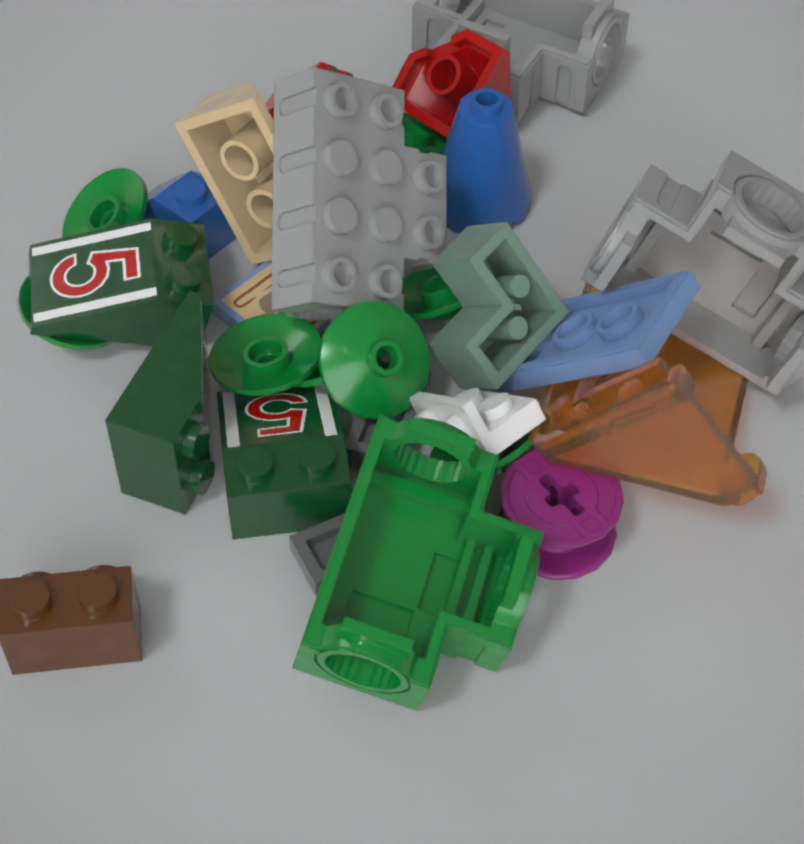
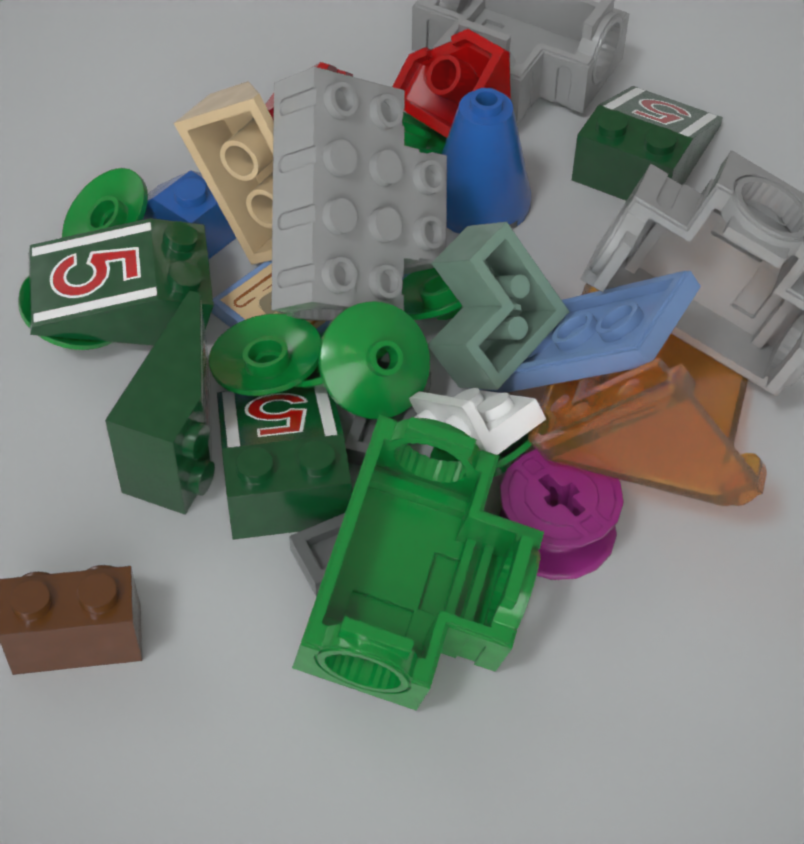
(640, 131): none -> dark green slope

